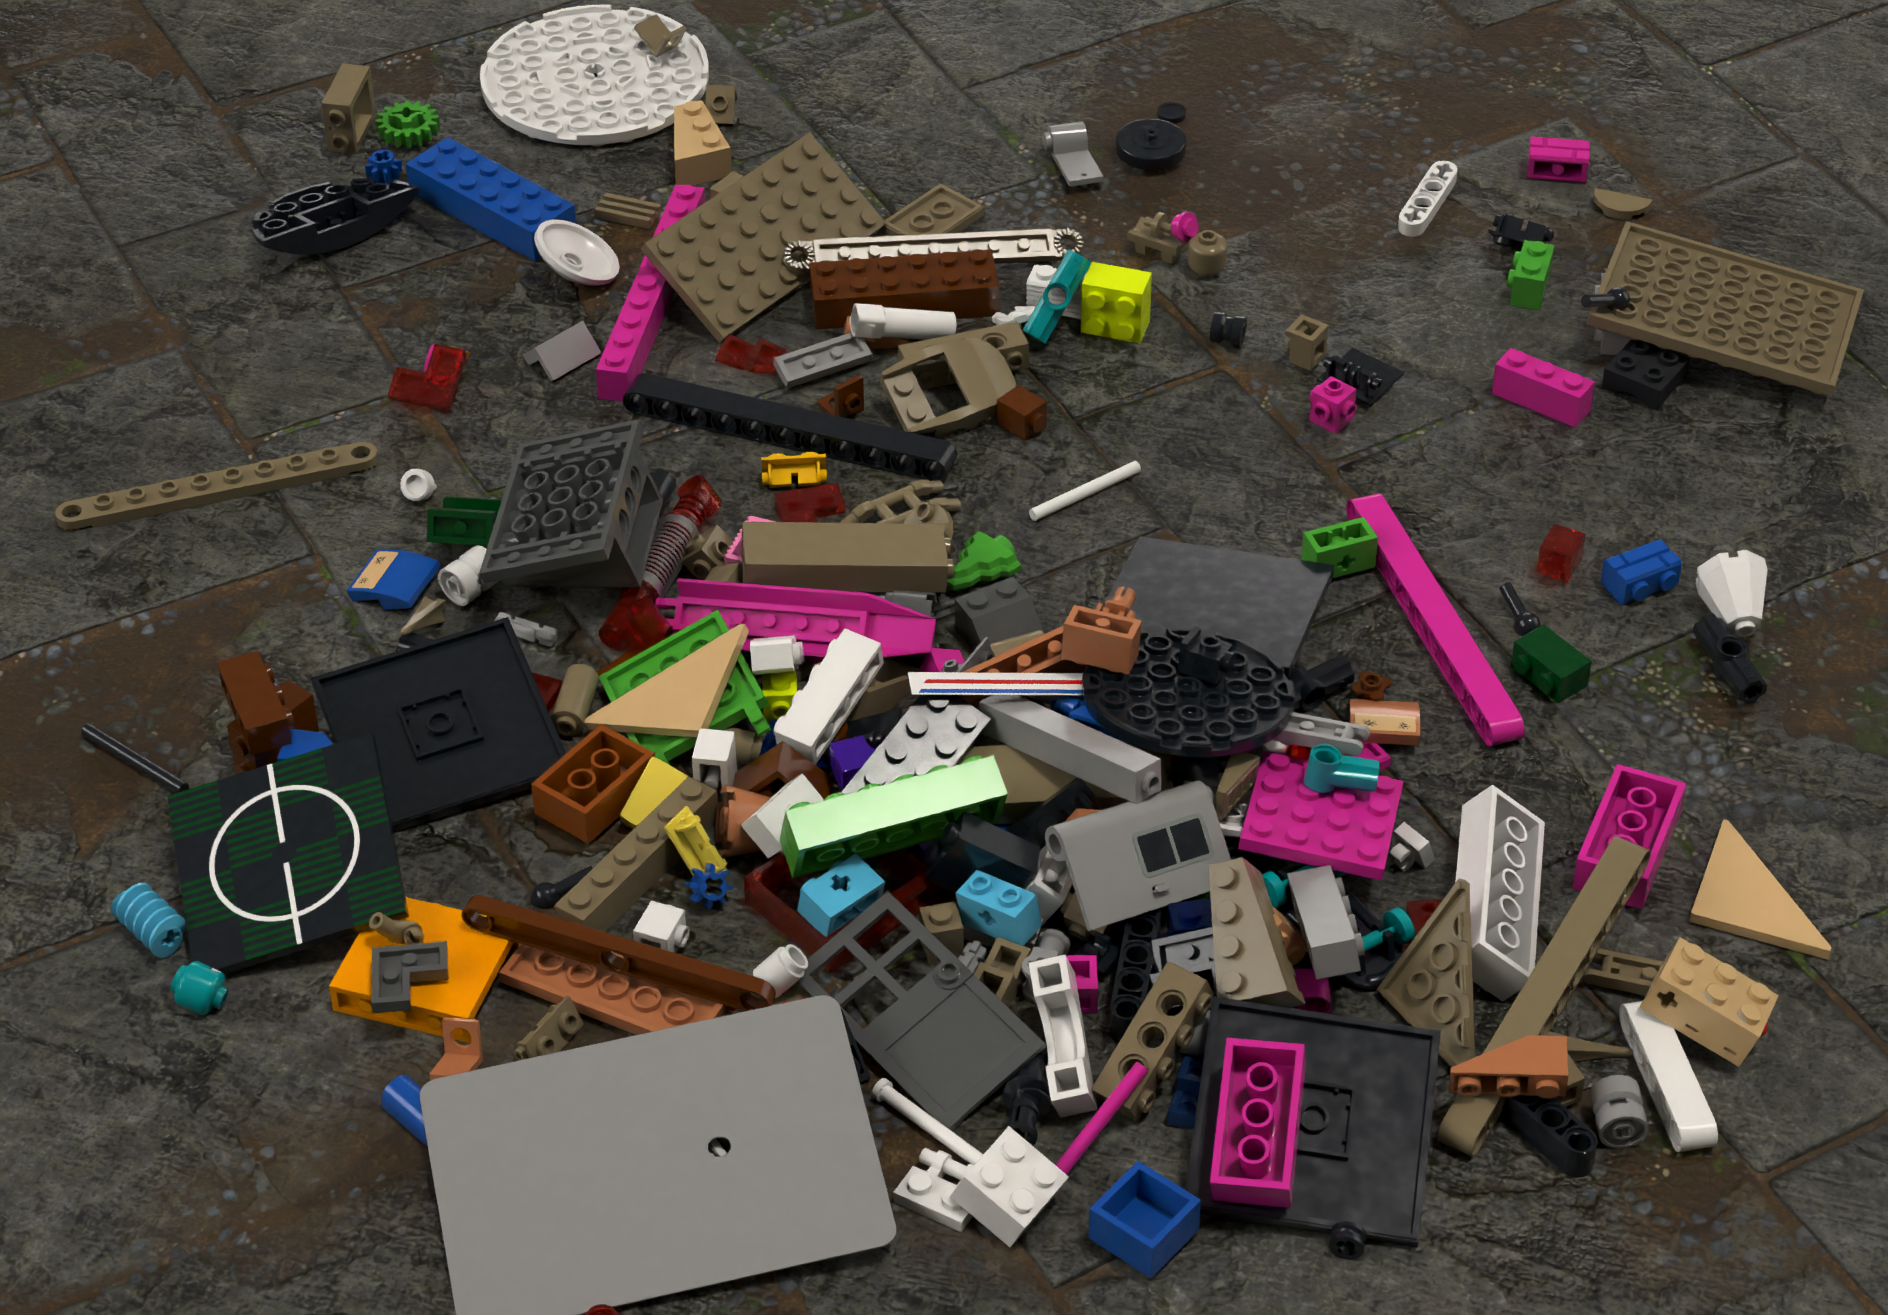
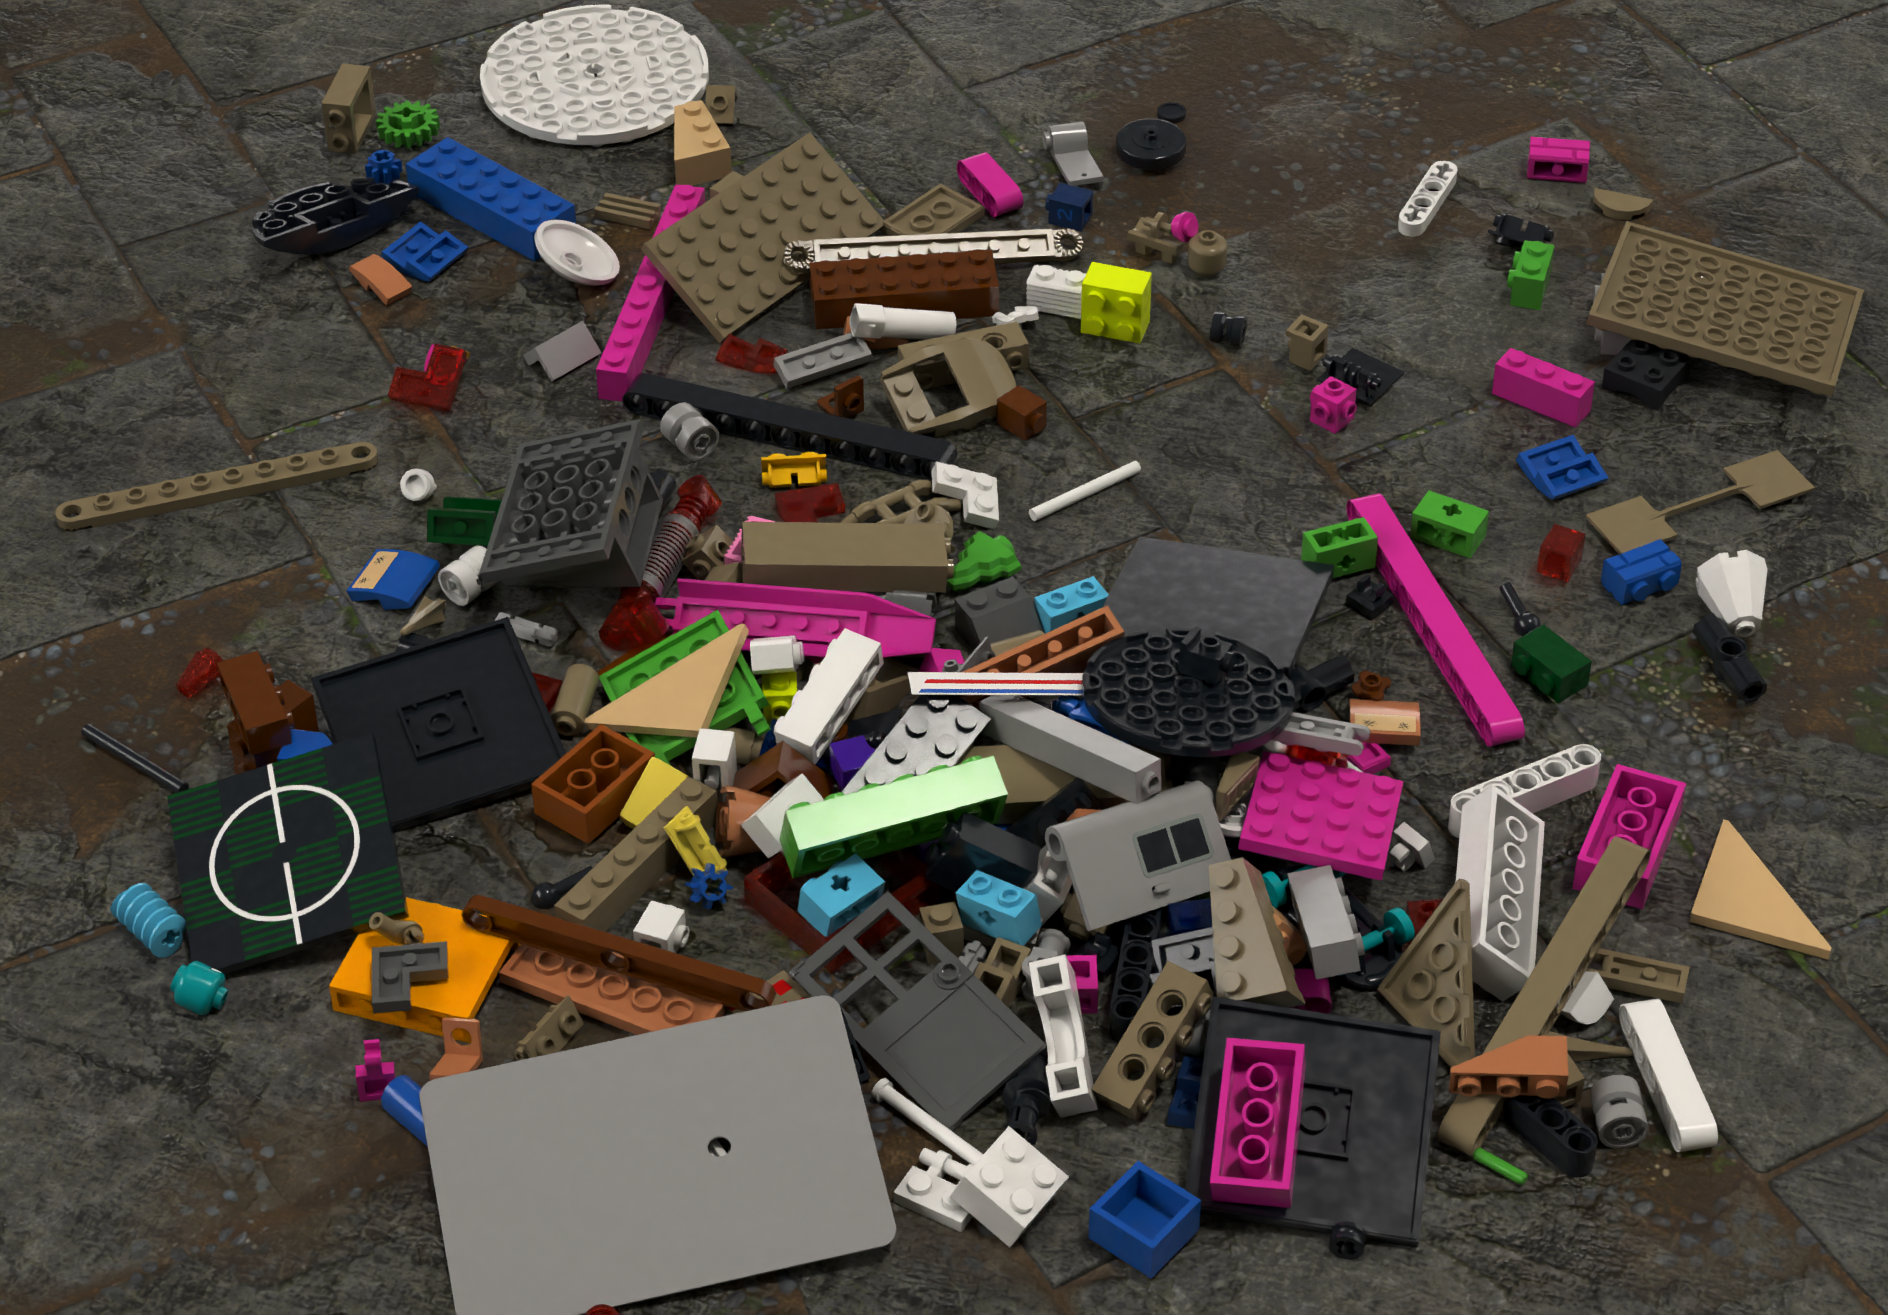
(199, 672): none -> clear red cone
(374, 1075): none -> dark pink plate
(382, 278): none -> nougat slope
(423, 252): none -> blue slope
(658, 36): dark tan bracket -> none
(689, 431): none -> light grey wheel
(782, 968): white brick -> none
(974, 488): none -> white plate
(990, 184): none -> dark pink beam
(1067, 277): teal piece -> none
(1069, 603): none -> medium azure brick
(1070, 207): none -> dark blue brick
(1101, 1117): dark pink bar -> none
(1104, 636): nougat brick -> none
(1331, 768): teal piece -> none
(1369, 598): none -> black tile
(1449, 524): none -> bright green brick
(1500, 1166): none -> bright green piece
(1539, 783): none -> white beam
(1561, 468): none -> blue slope
(1588, 1000): none -> white brick
(1614, 299): black bar -> none
(1709, 1002): tan piece -> none
(1762, 479): none -> dark tan hinge

